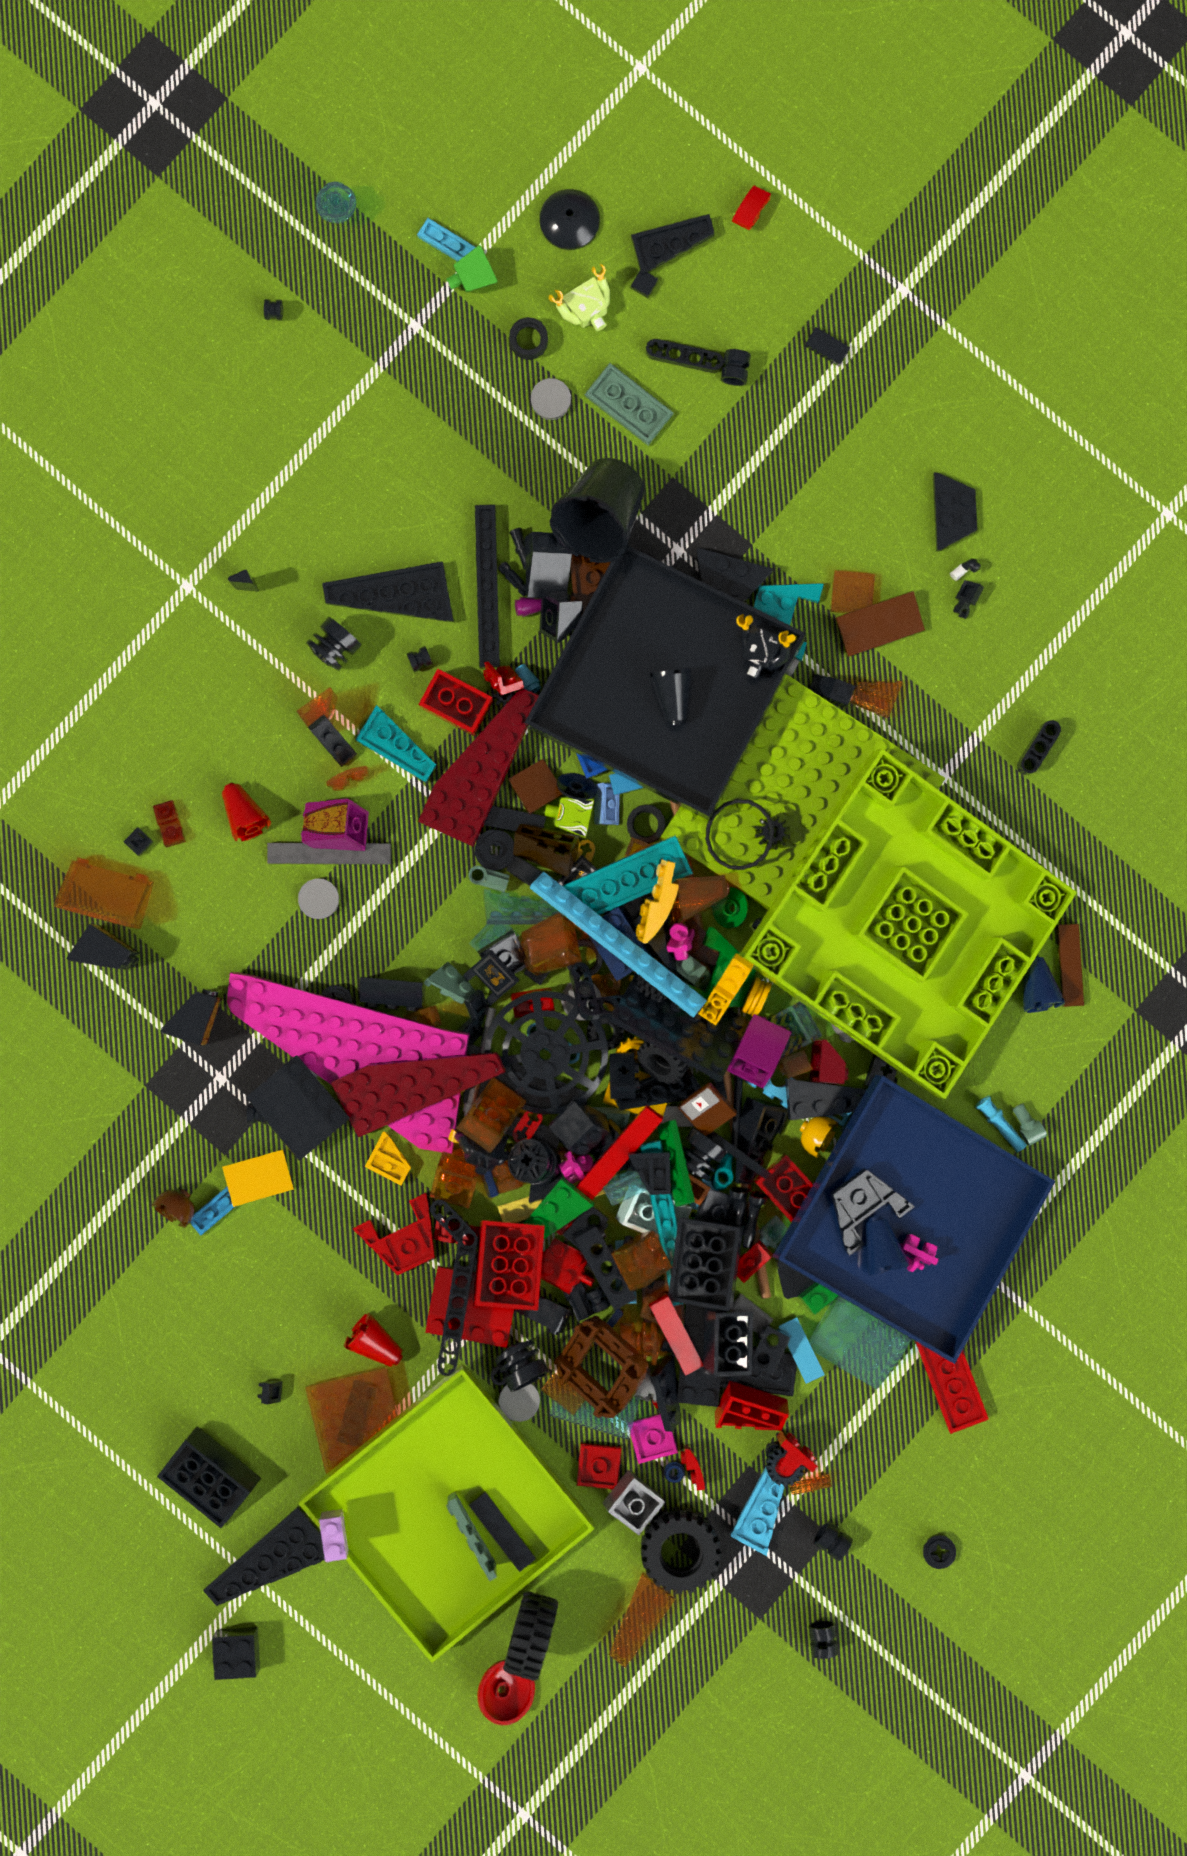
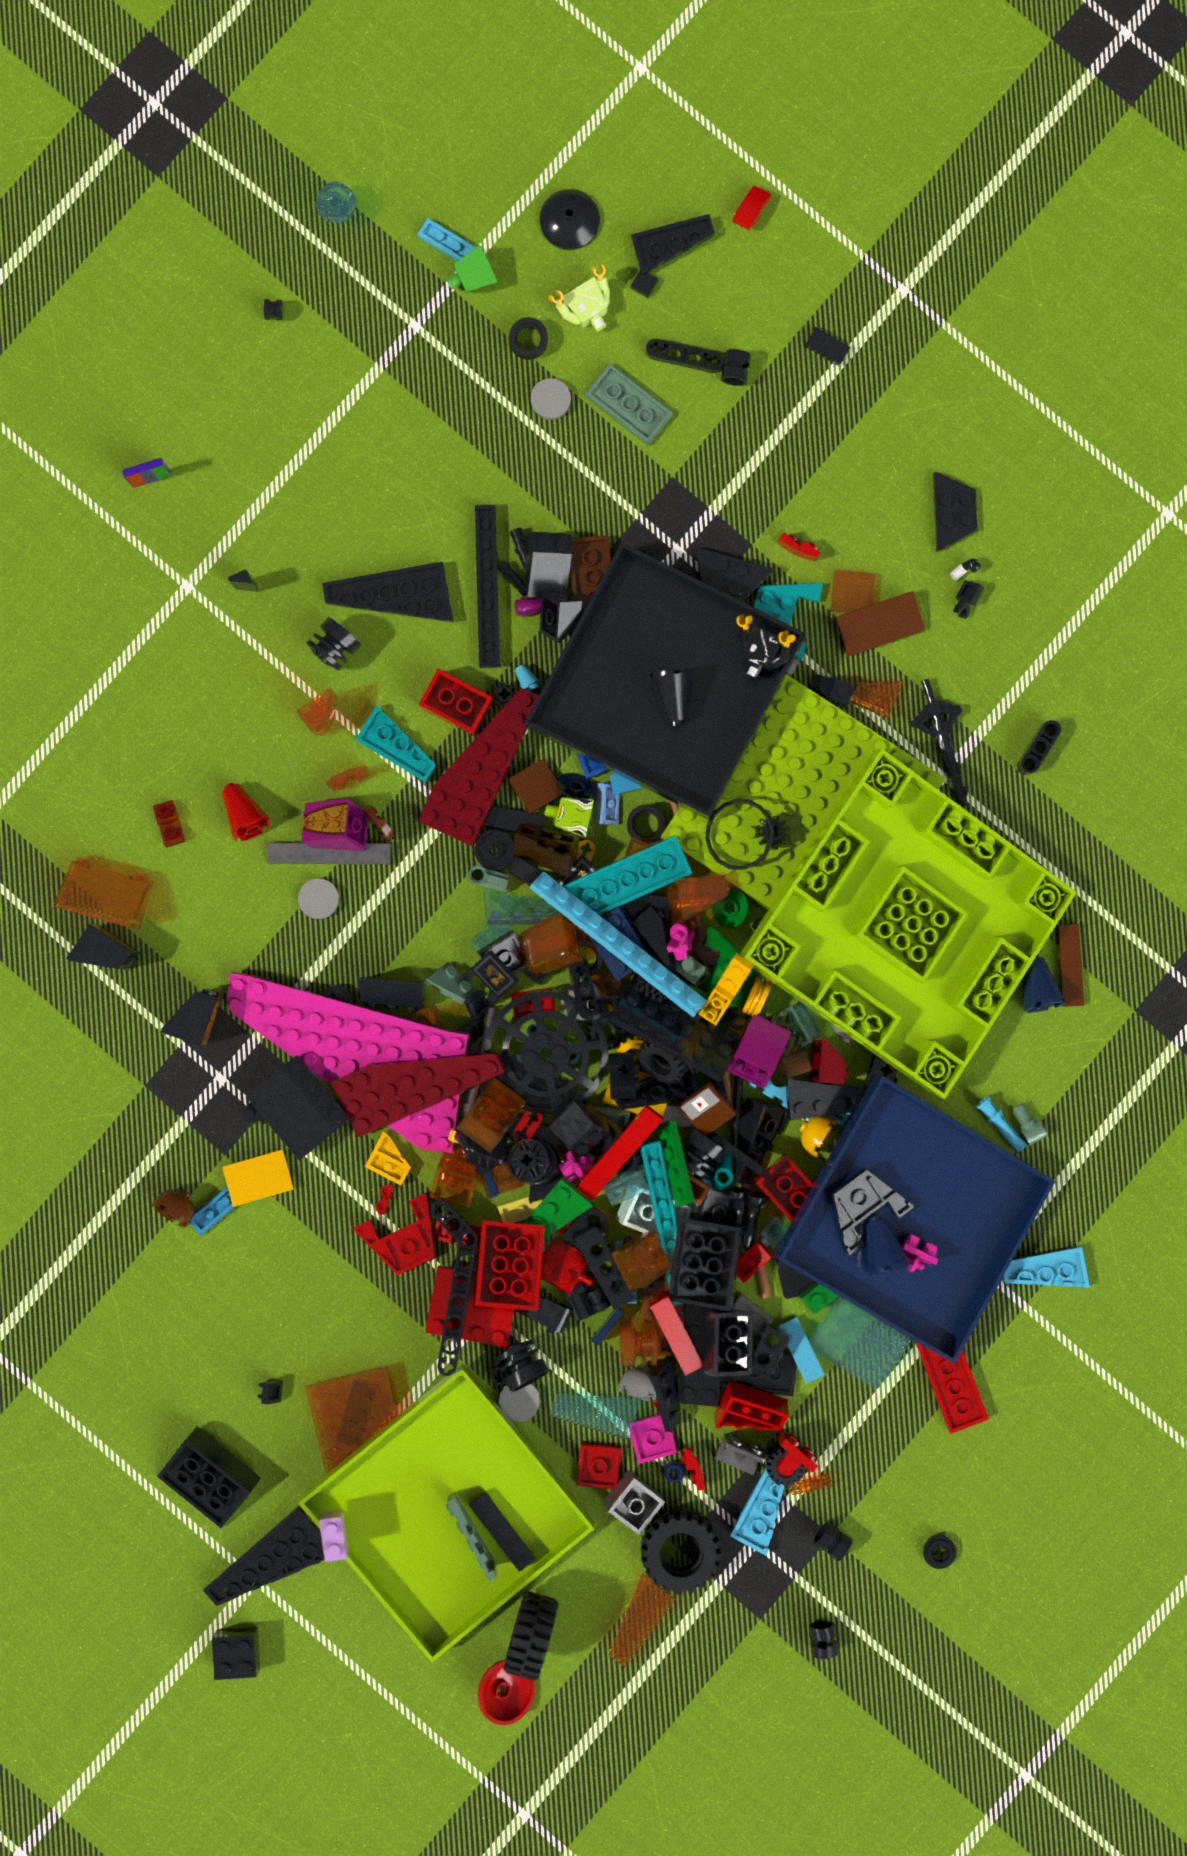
(138, 841): black tile -> none
(147, 472): none -> dark purple tile
(332, 740): black tile -> none
(373, 1342): red cone -> none
(379, 823): none -> reddish brown tile
(386, 1193): none -> red piece
(419, 659): black wheel -> none
(502, 679): red bracket -> none
(563, 1394): clear orange tile -> none
(599, 511): black cone -> none
(632, 1374): reddish brown plate -> none
(653, 1170): black wing -> none
(656, 911): yellow slope -> none
(739, 1454): none -> flat silver bracket
(805, 550): none -> red slope
(941, 731): none -> black bar
(1057, 1268): none -> medium azure wing

